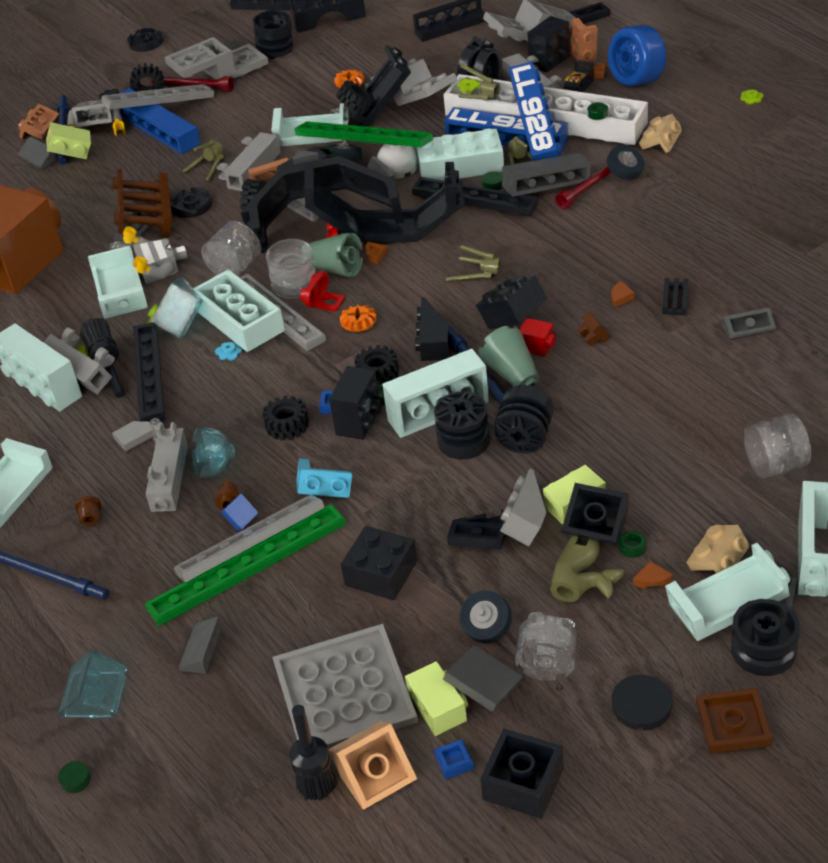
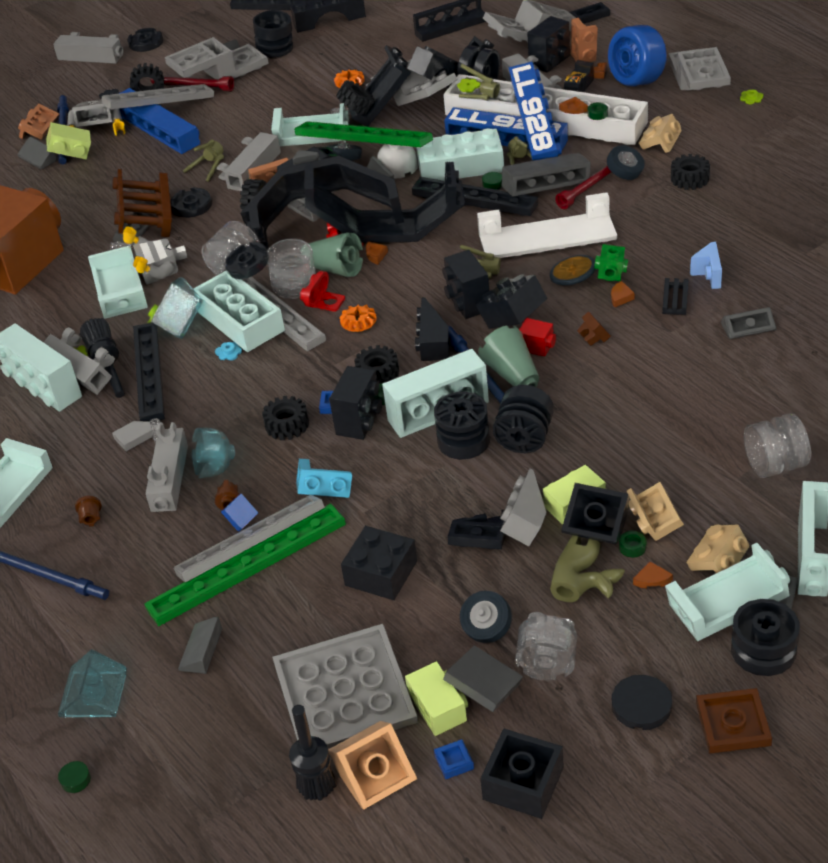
(88, 49): none -> light grey brick
(247, 260): none -> black tile
(431, 63): none -> black arch
(465, 282): none -> black brick
(547, 234): none -> white bracket
(572, 270): none -> pearl gold wheel
(573, 106): none -> dark orange tile
(611, 263): none -> green brick
(655, 511): none -> tan bracket
(690, 171): none -> black tyre
(699, 69): none -> light grey bracket
(708, 263): none -> light blue slope

